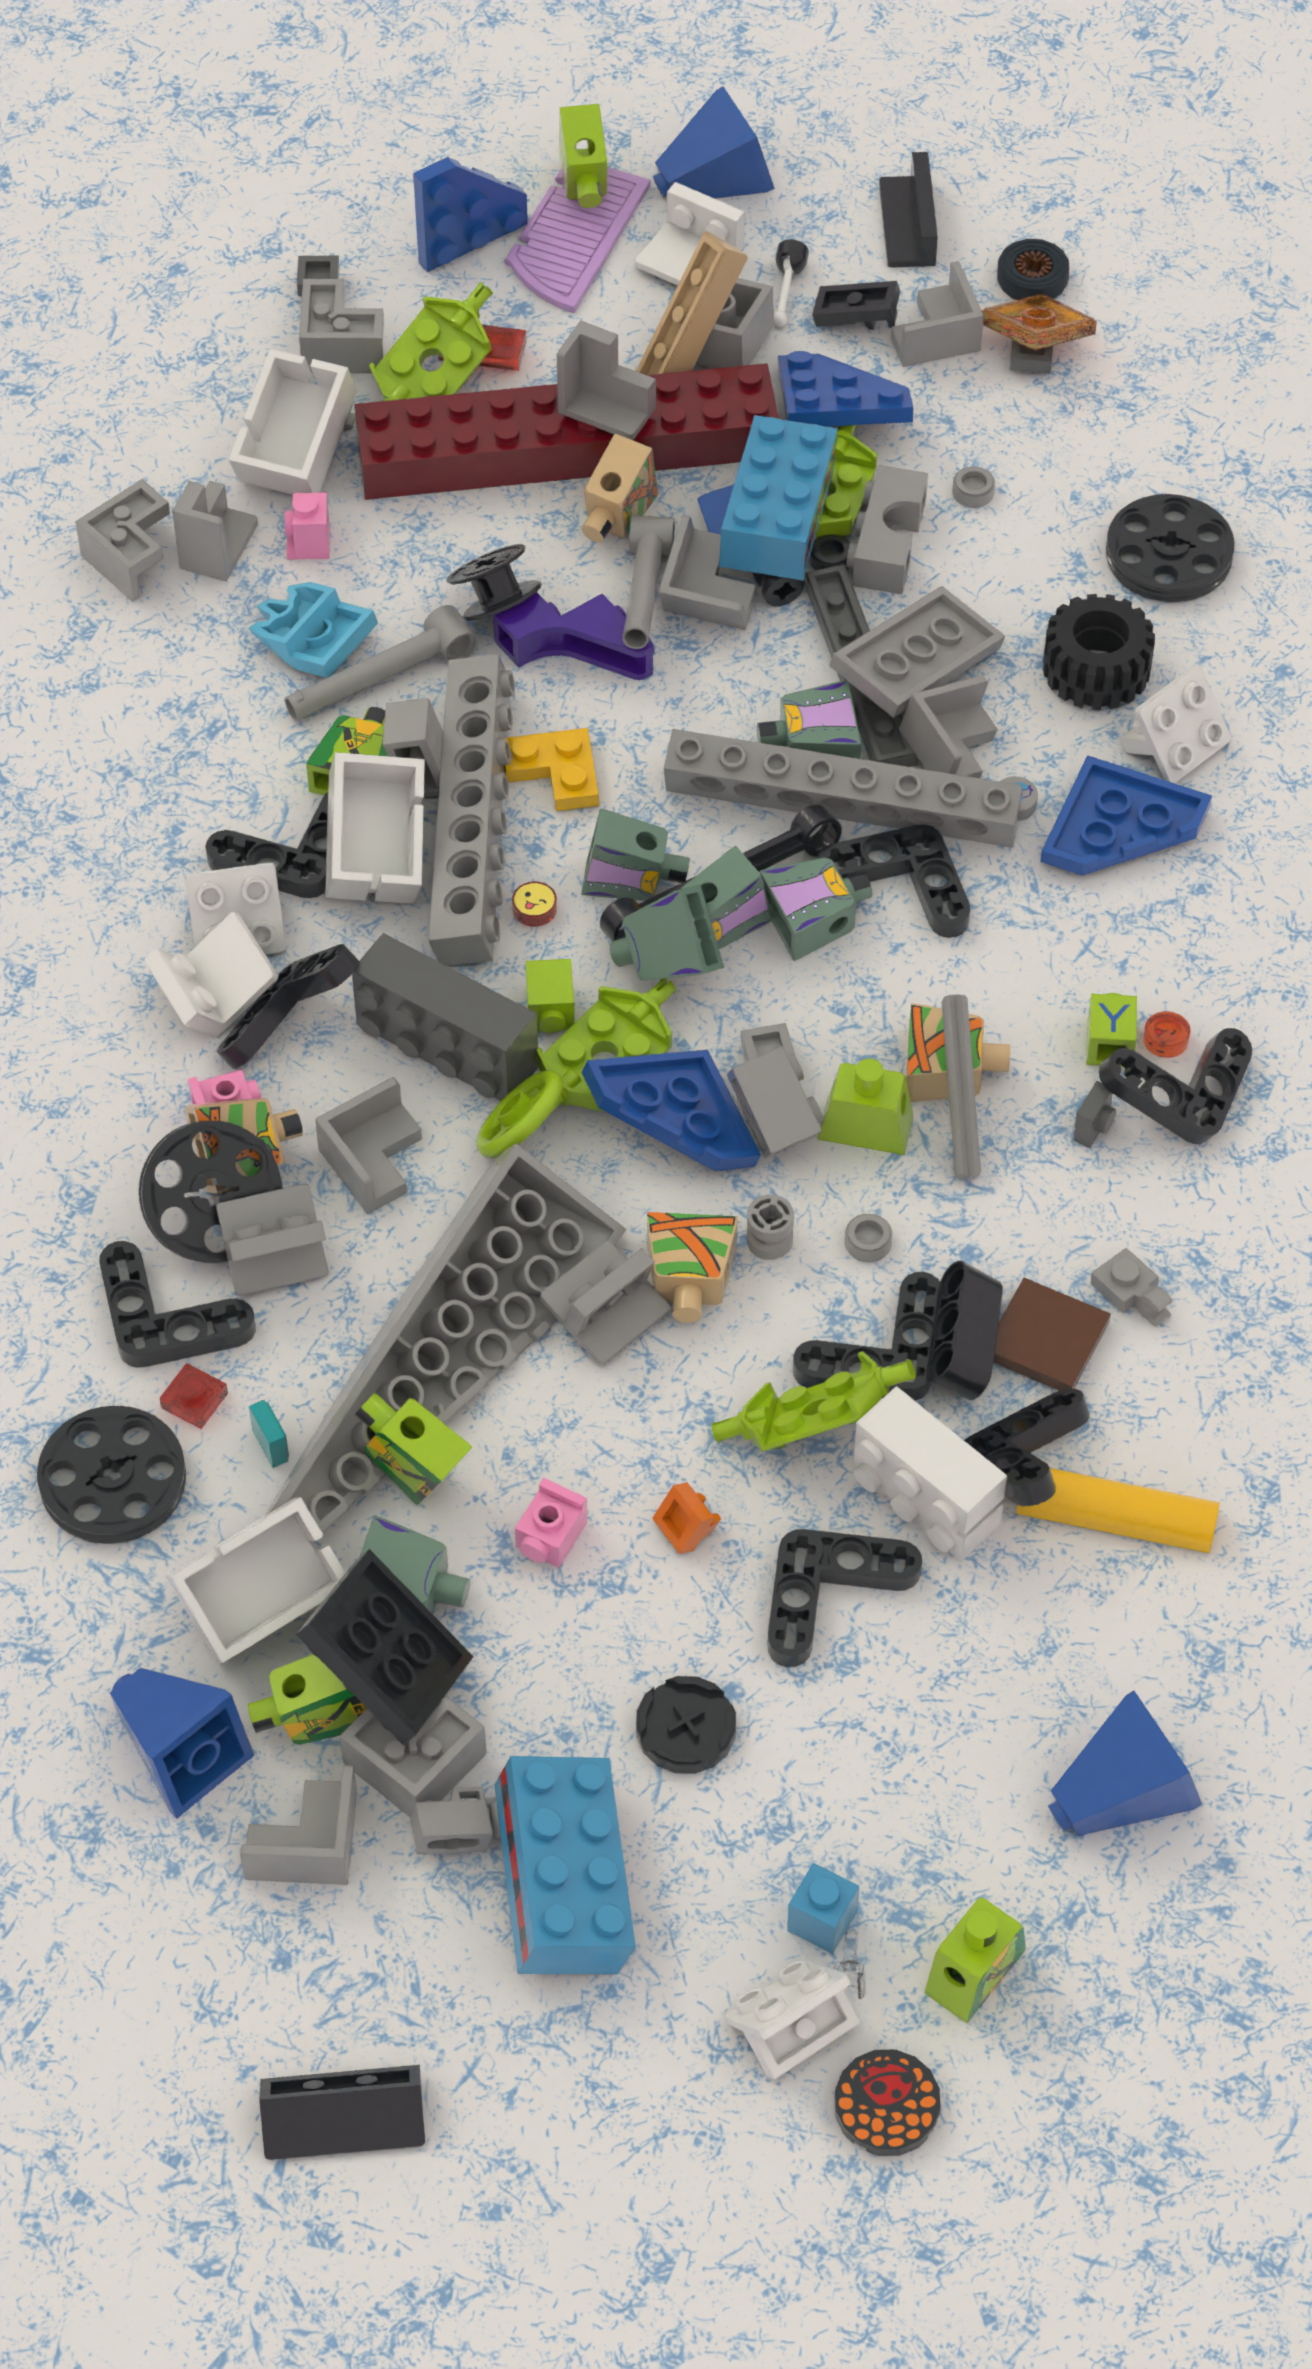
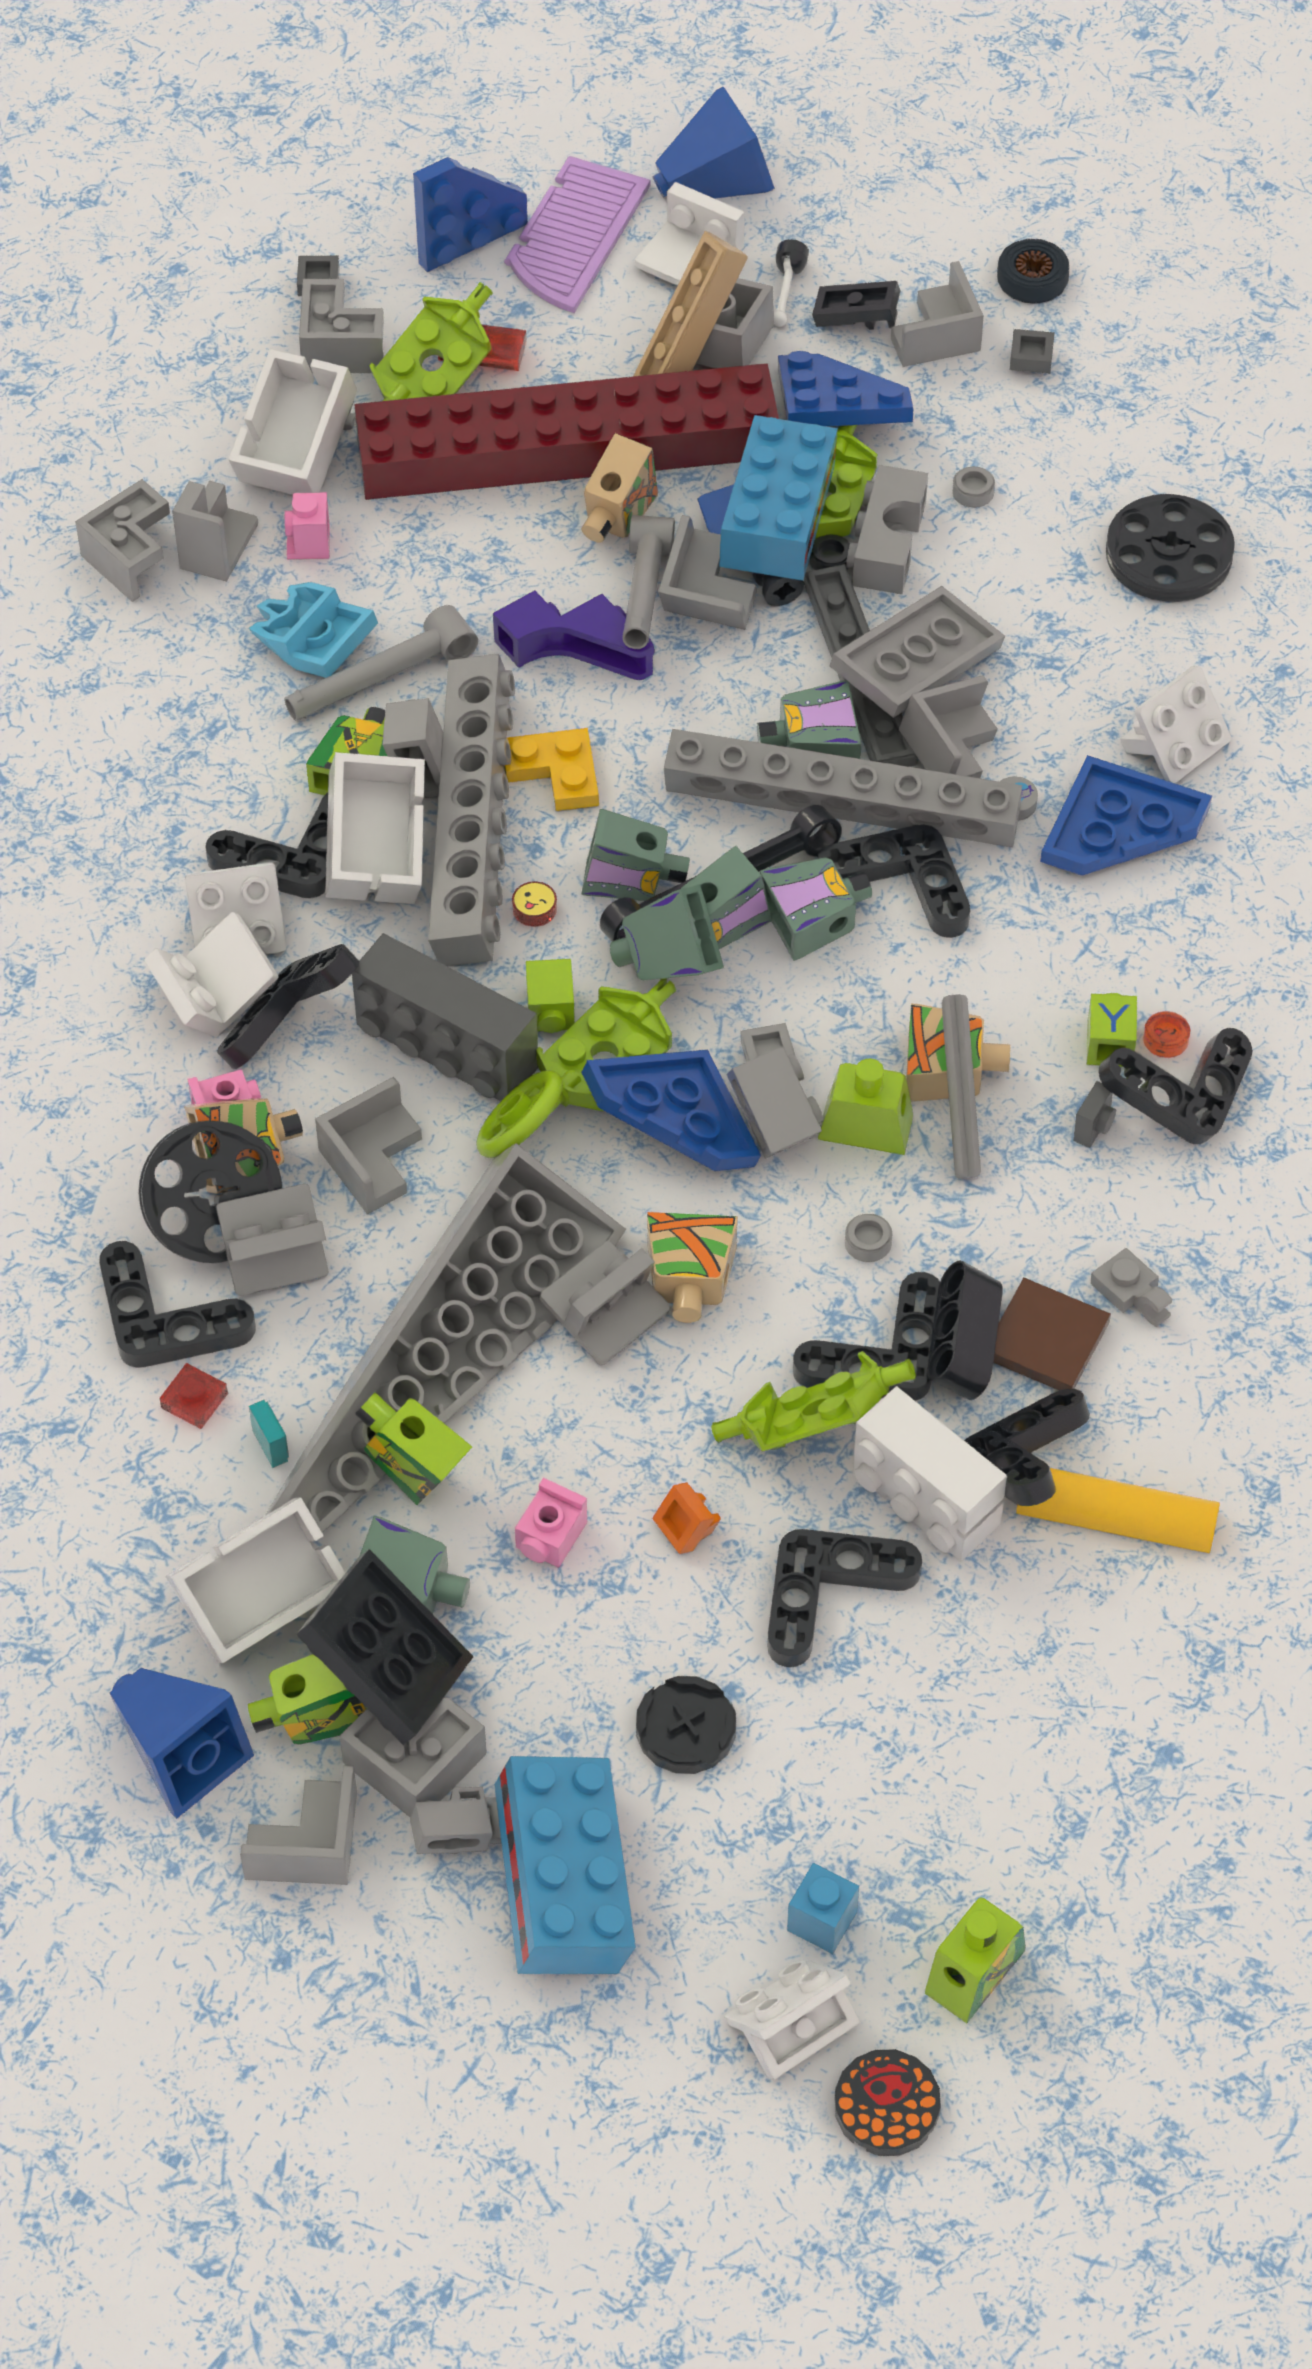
(109, 1494): black wedge -> none
(342, 2112): black panel -> none
(494, 582): black piece -> none
(585, 168): lime torso -> none
(597, 388): light grey panel -> none
(770, 1227): light grey wheel -> none
(850, 1963): clear hand -> none
(909, 216): black panel -> none
(1038, 321): clear orange tile -> none
(1101, 626): black tyre -> none
(1123, 1775): blue slope -> none

